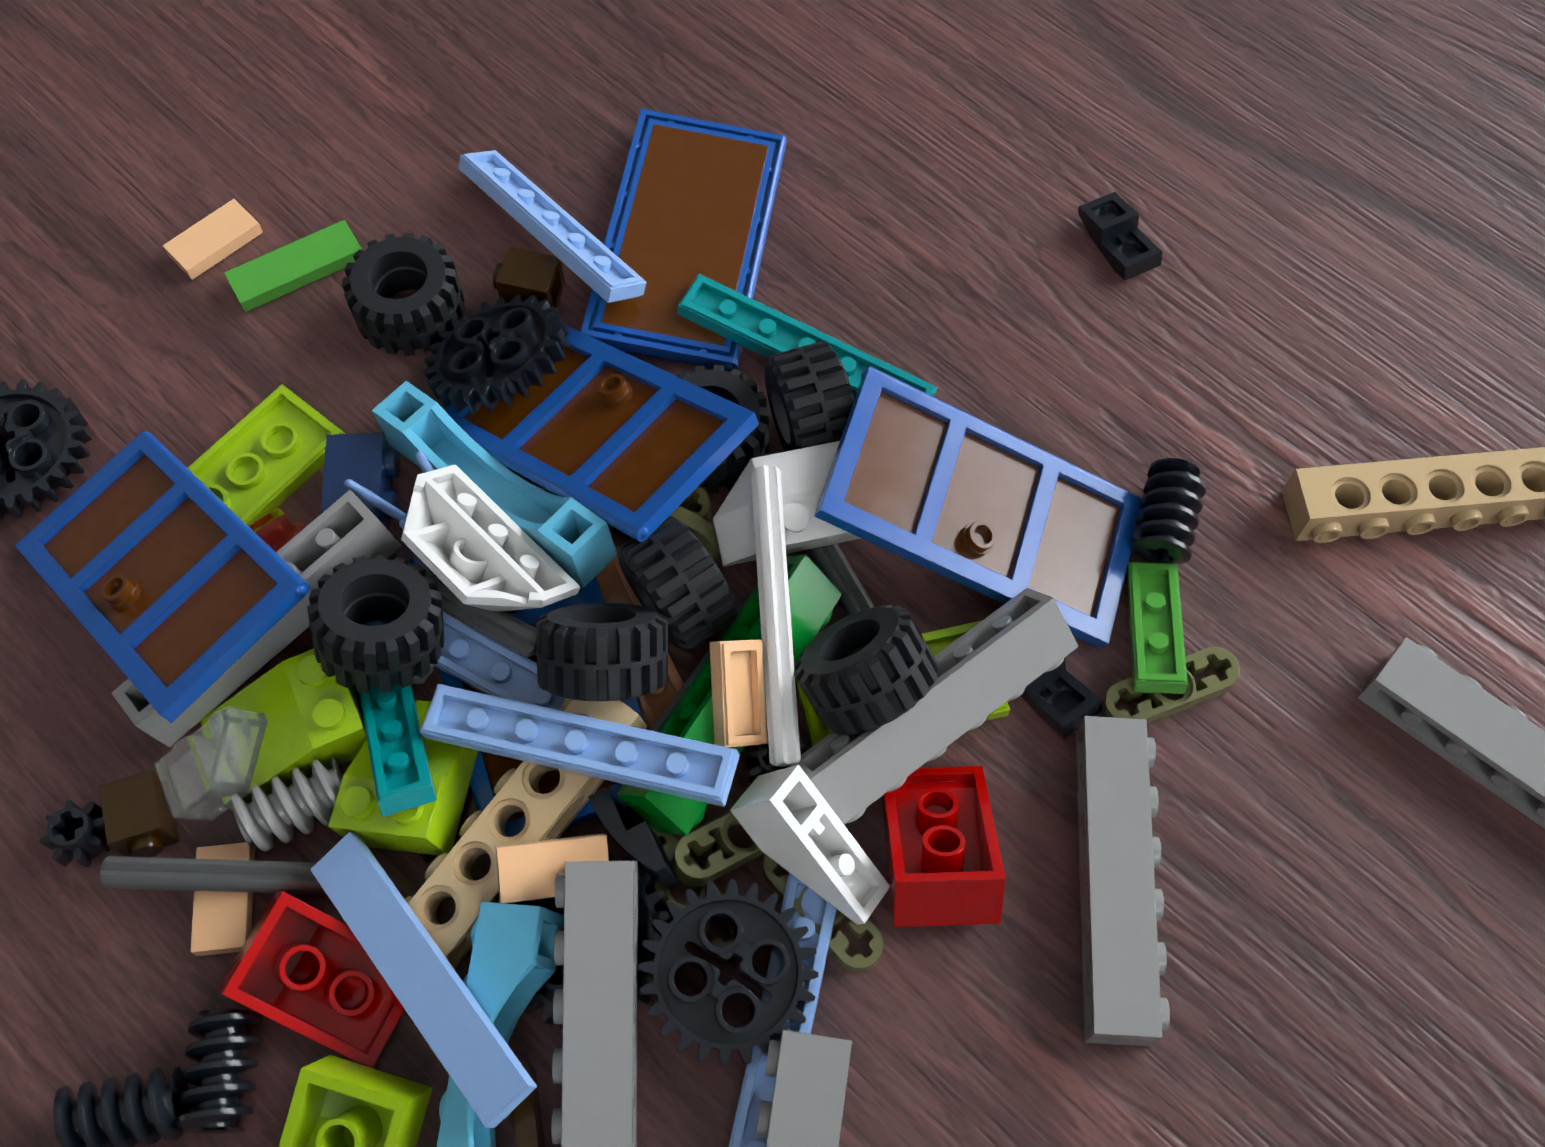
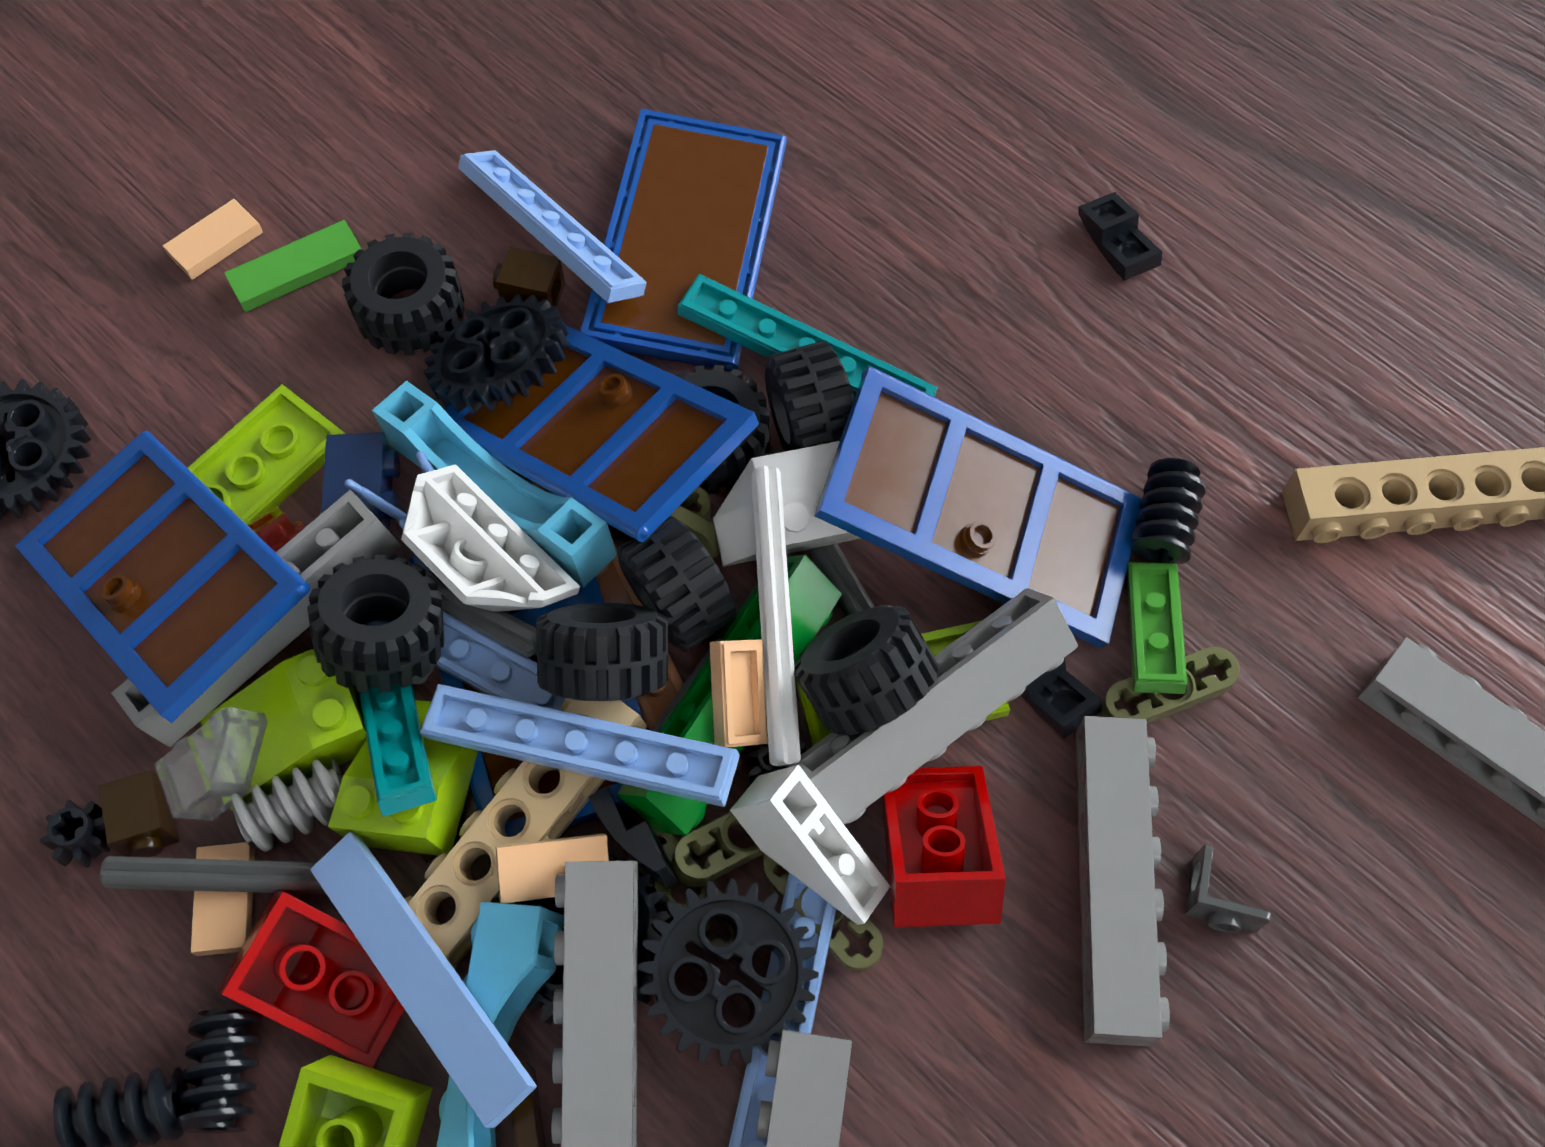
(1220, 914): none -> dark grey bracket

